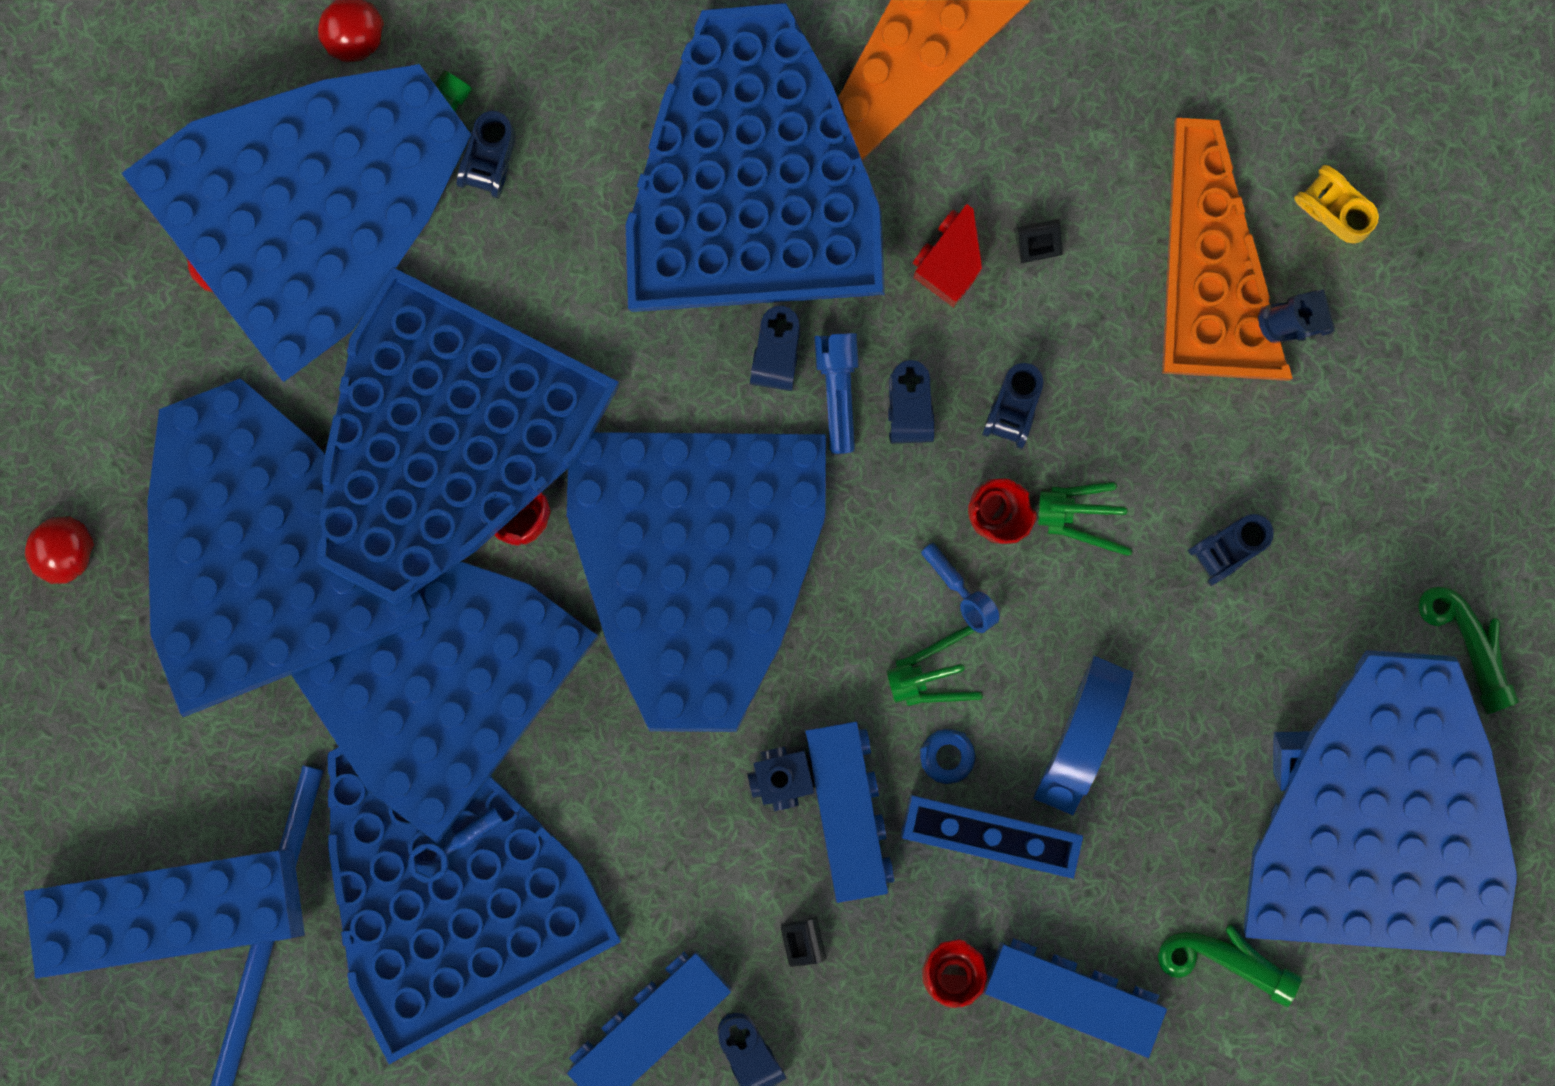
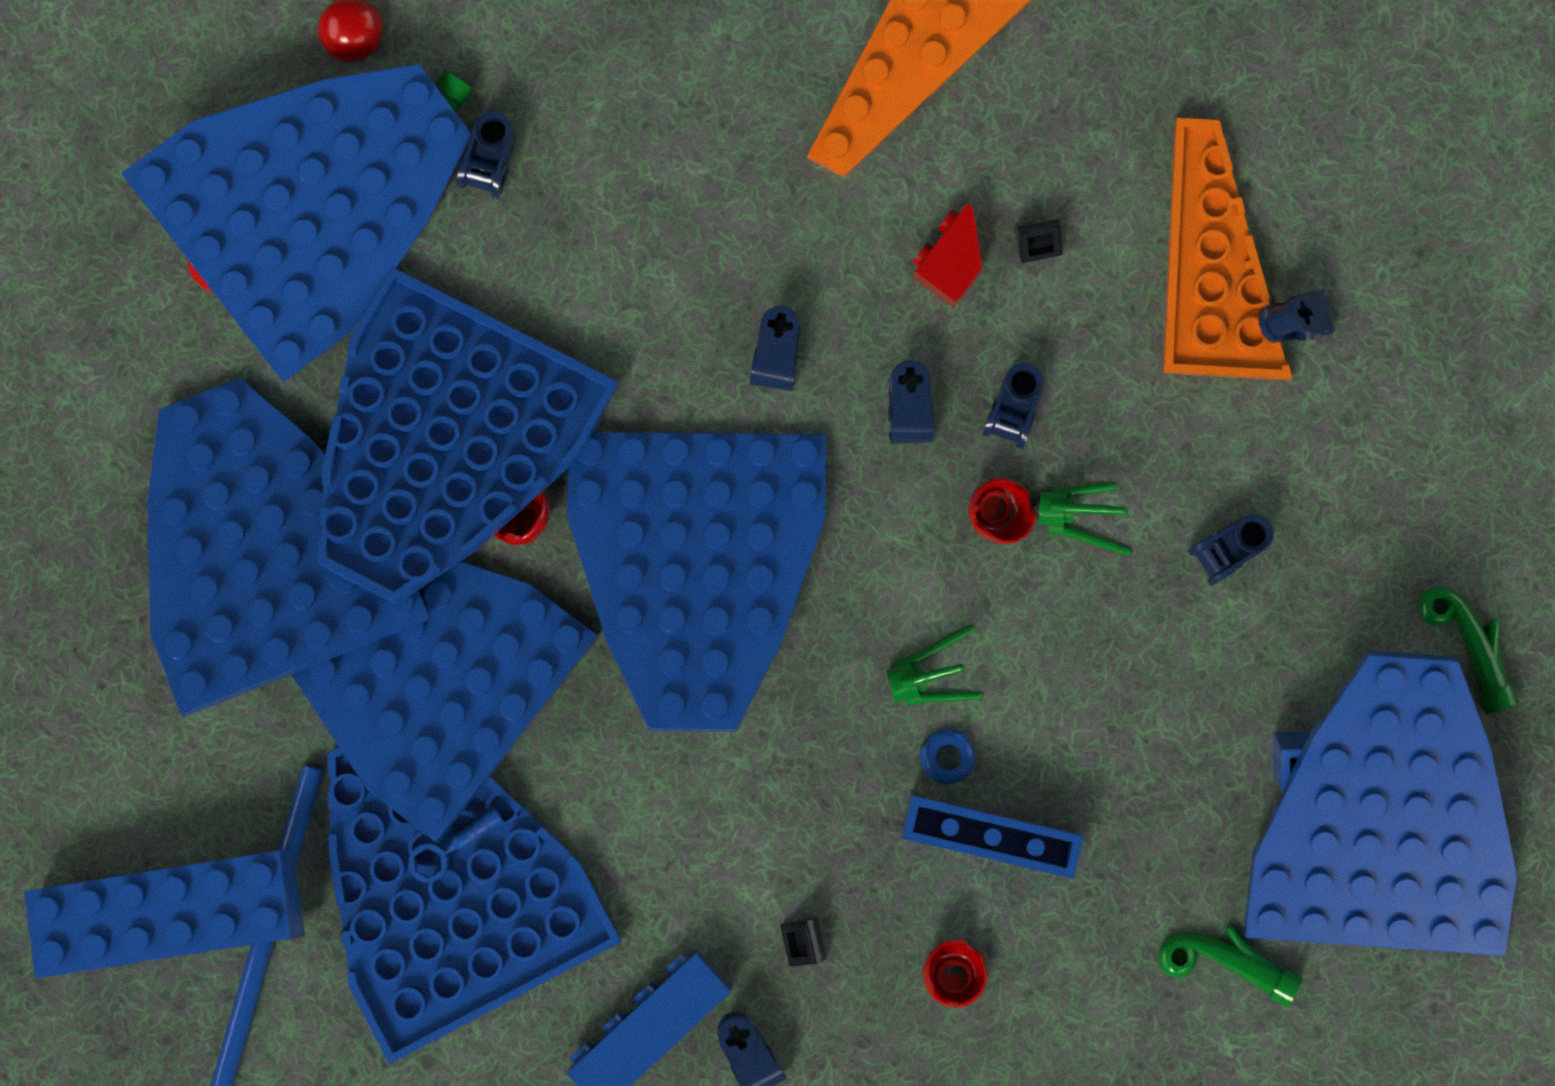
(59, 550): red hair -> none
(752, 177): blue wing -> none
(798, 774): dark blue brick -> none
(837, 359): blue piece -> none
(847, 811): blue brick -> none
(977, 609): blue piece -> none
(1075, 999): blue brick -> none
(1085, 736): blue arch -> none
(1336, 203): yellow piece -> none

